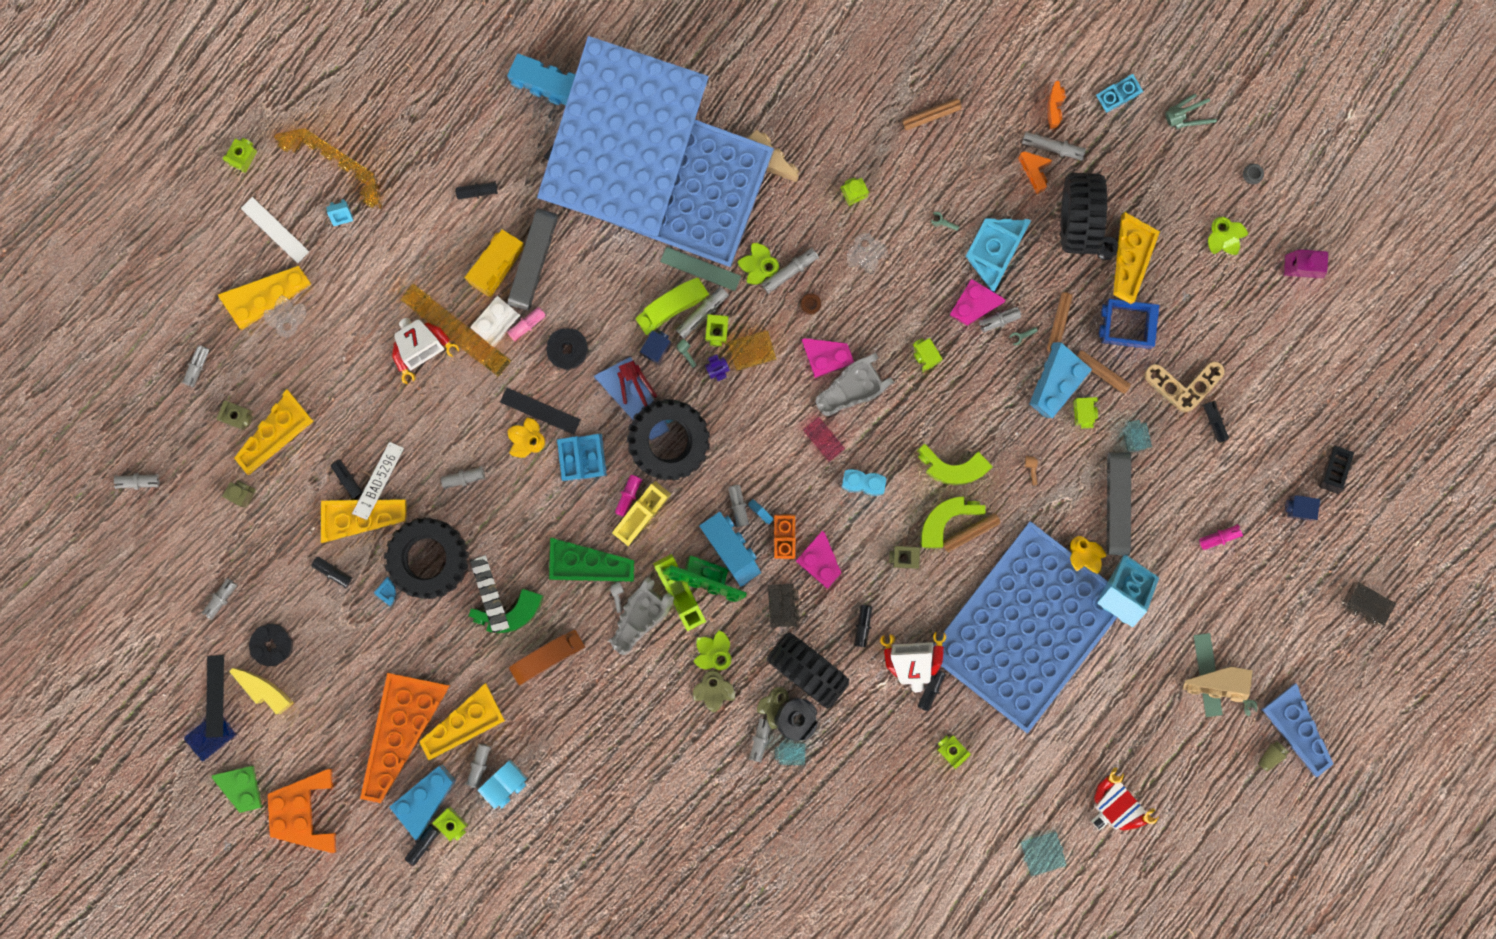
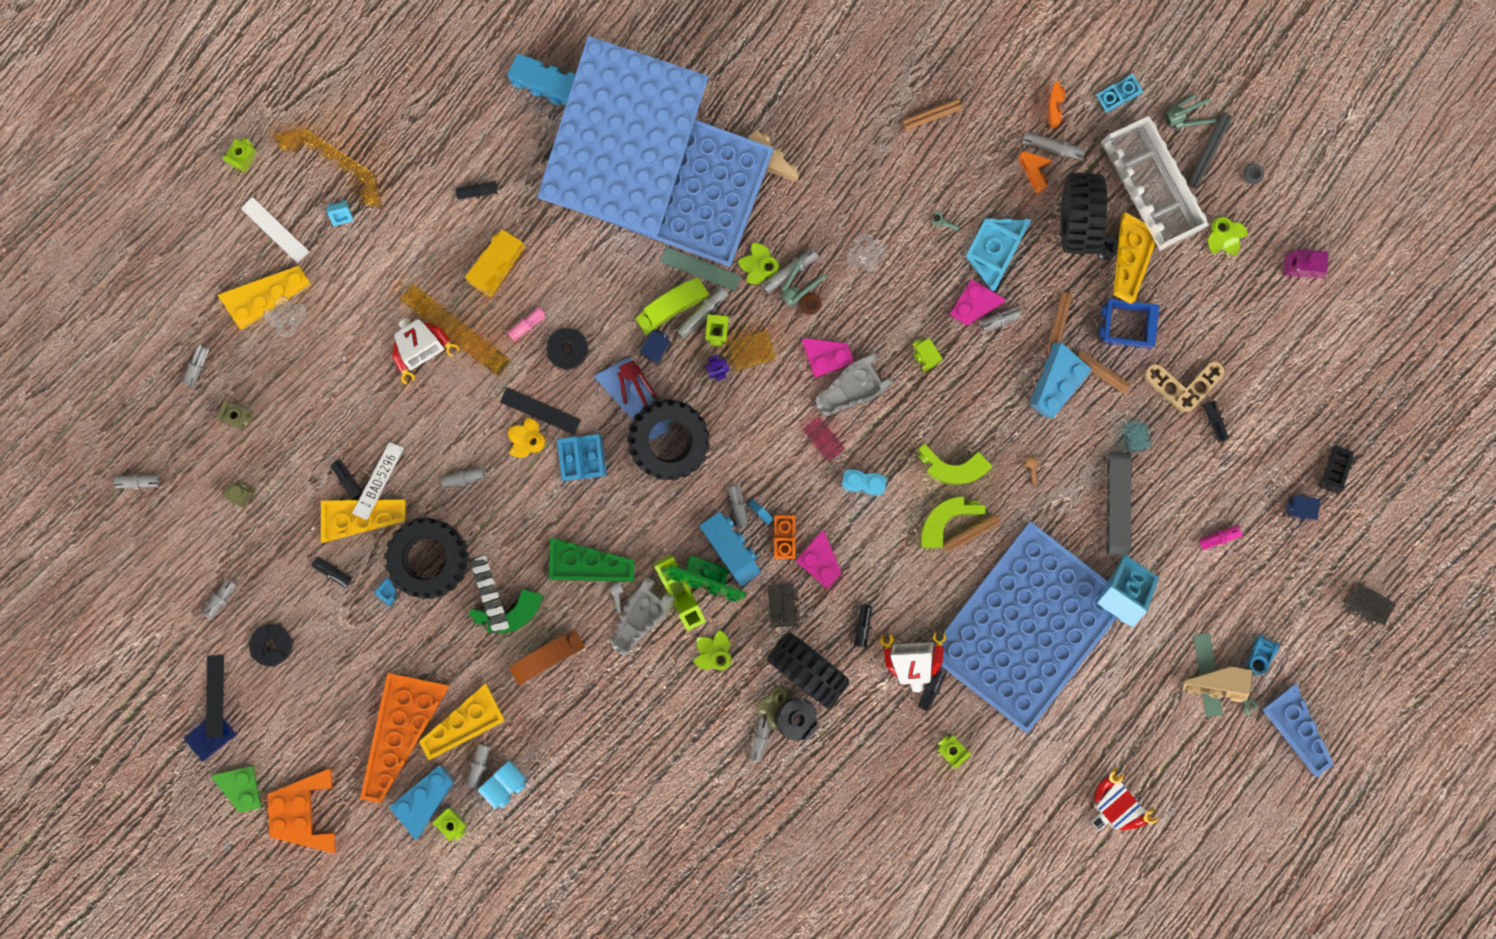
(262, 689): light yellow slope -> none
(278, 429): yellow wing -> none
(422, 845): black axle -> none
(495, 321): white plate -> none
(532, 259): dark grey beam -> none
(628, 495): dark pink axle -> none
(641, 513): light yellow slope -> none
(682, 347): sand green hand -> none
(713, 694): olive plate -> none
(790, 753): clear light blue brick -> none
(793, 295): none -> sand green plant
(854, 190): lime brick -> none
(913, 557): olive brick -> none
(1023, 335): sand green hand -> none
(1043, 853): clear light blue piece -> none
(1085, 412): lime brick -> none
(1087, 555): yellow plate -> none
(1154, 183): none -> window
(1210, 150): none -> dark grey axle
(1264, 652): none -> dark azure piece
(1273, 756): olive cone -> none

